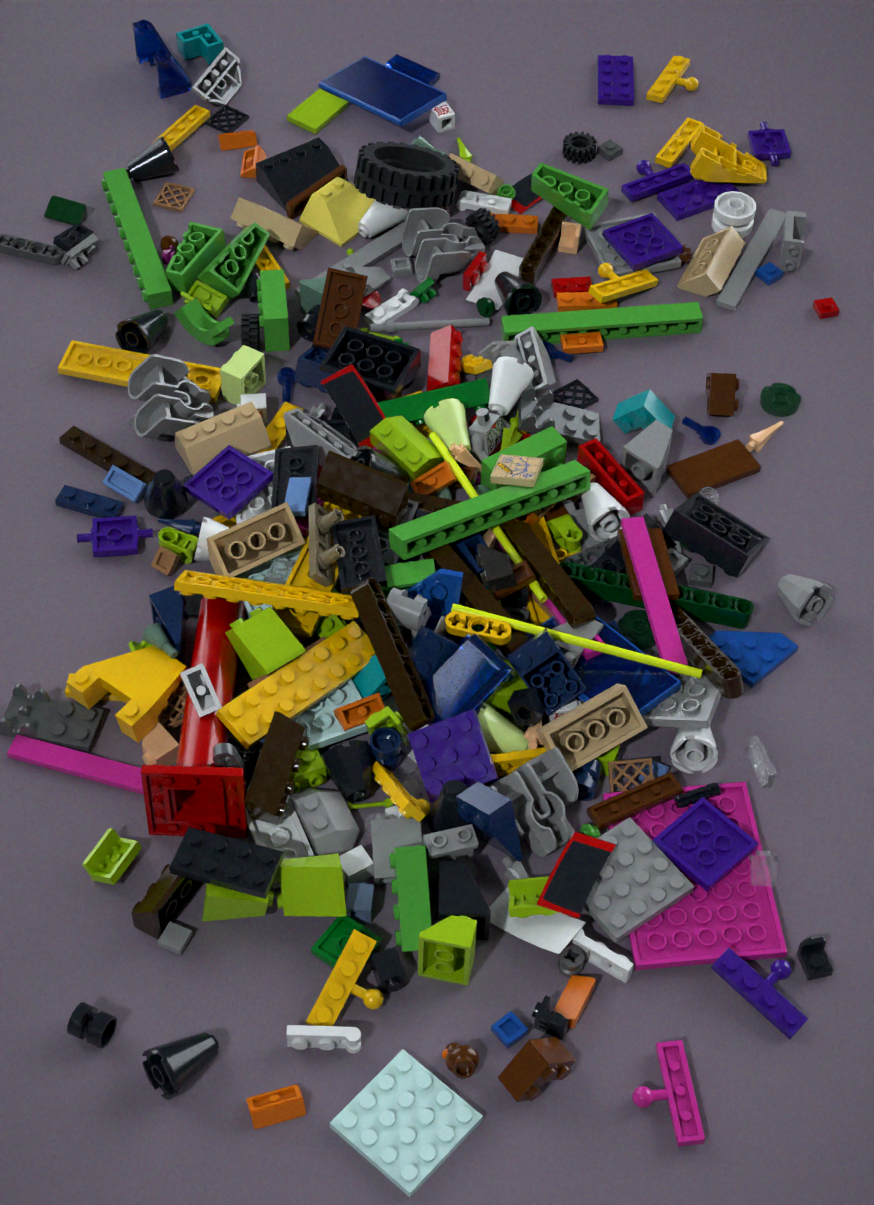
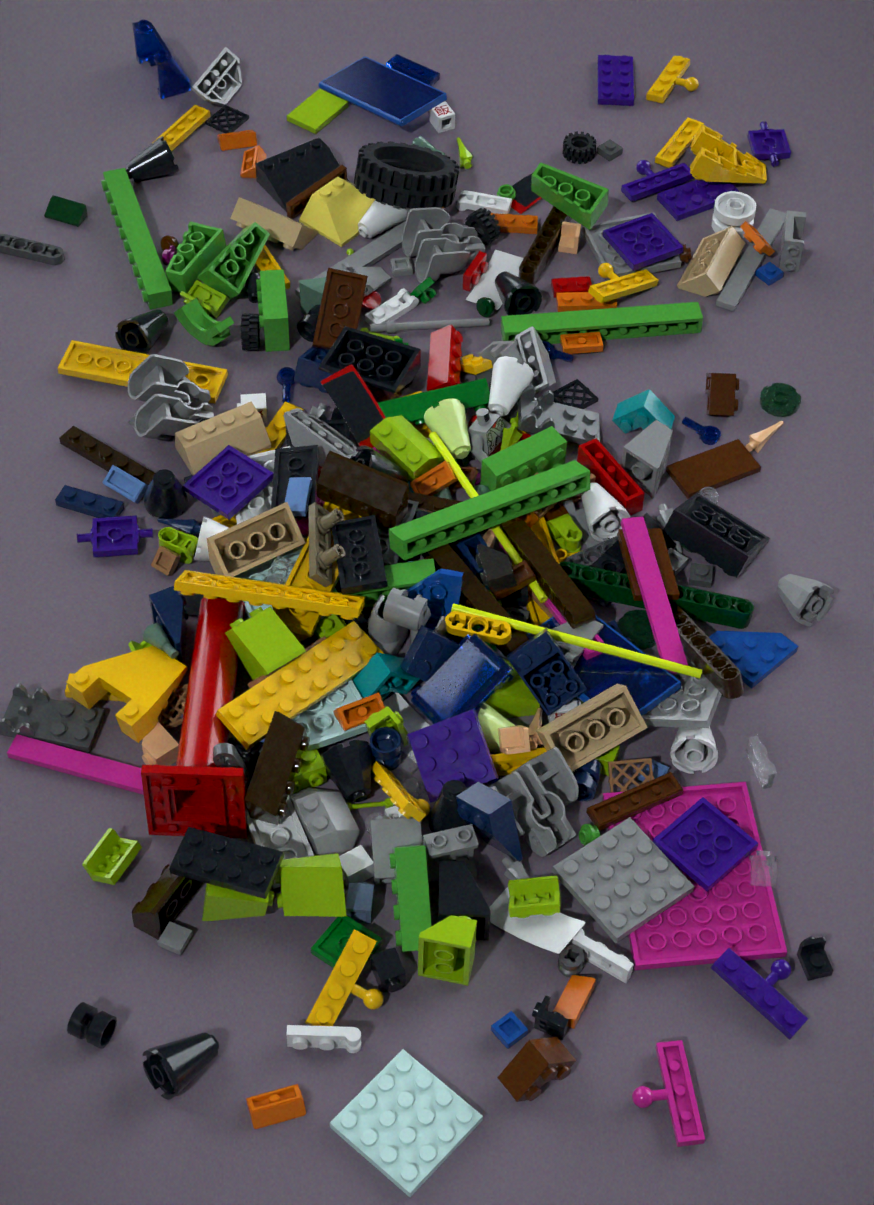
(72, 237): black plate -> none
(77, 253): light grey plate -> none
(157, 202): medium nougat window -> none
(199, 42): teal brick -> none
(200, 690): white slope -> none
(243, 374): yellowish green brick -> none
(392, 654): dark brown beam -> none
(461, 1059): reddish brown animal -> none
(463, 456): light nougat piece -> none
(477, 176): tan brick -> none
(514, 739): none -> light nougat panel
(516, 470): tan tile -> none
(524, 699): black brick -> none
(575, 874): black sticker -> none
(691, 797): black axle -> none
(752, 234): none -> orange plate
(826, 308): red plate -> none

